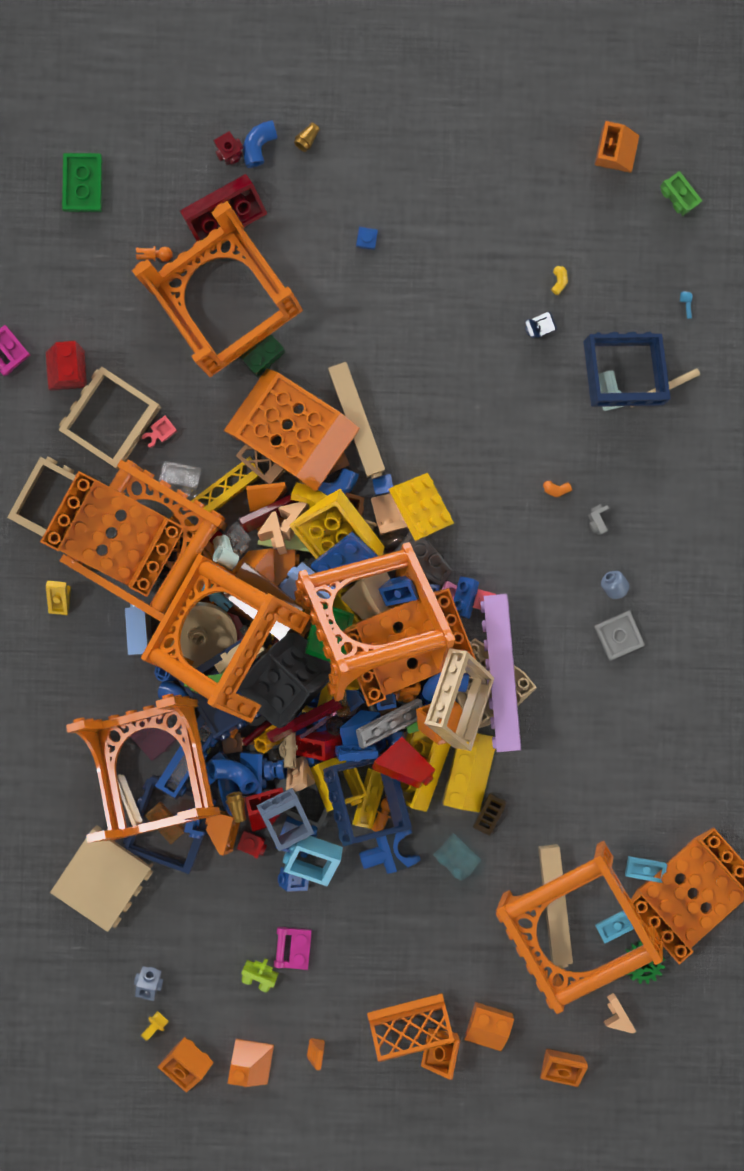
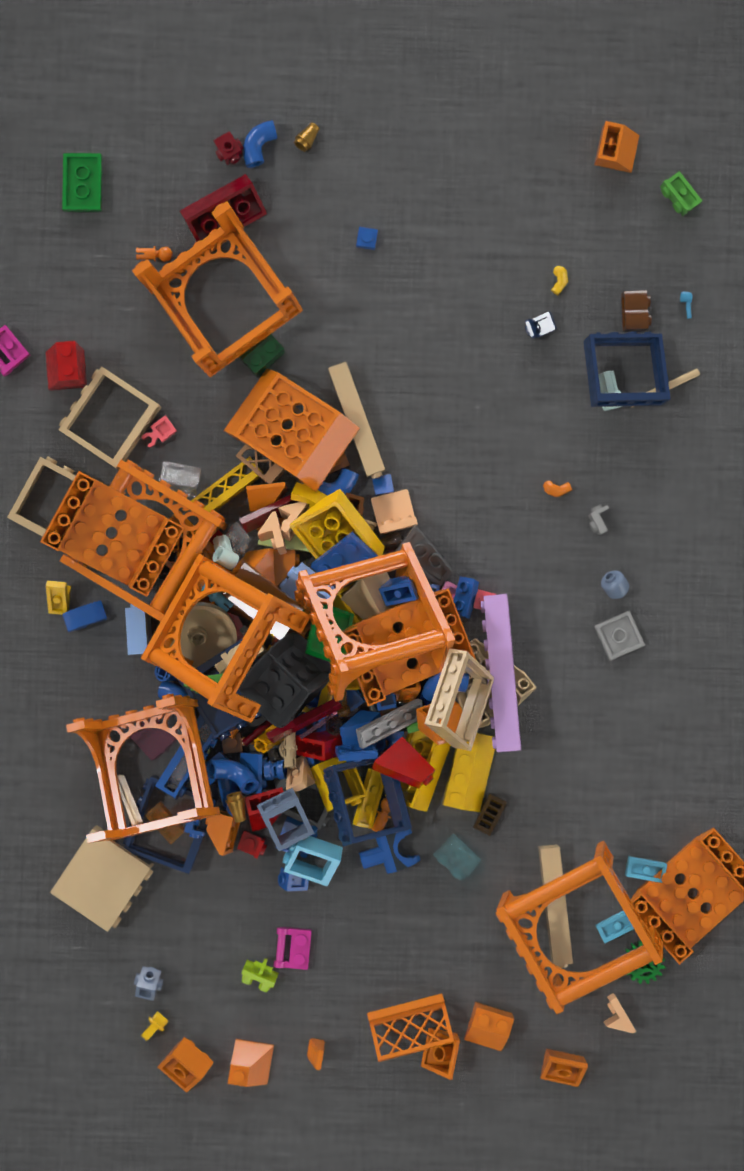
(84, 615): none -> blue slope
(421, 506): yellow plate -> none
(635, 311): none -> reddish brown brick

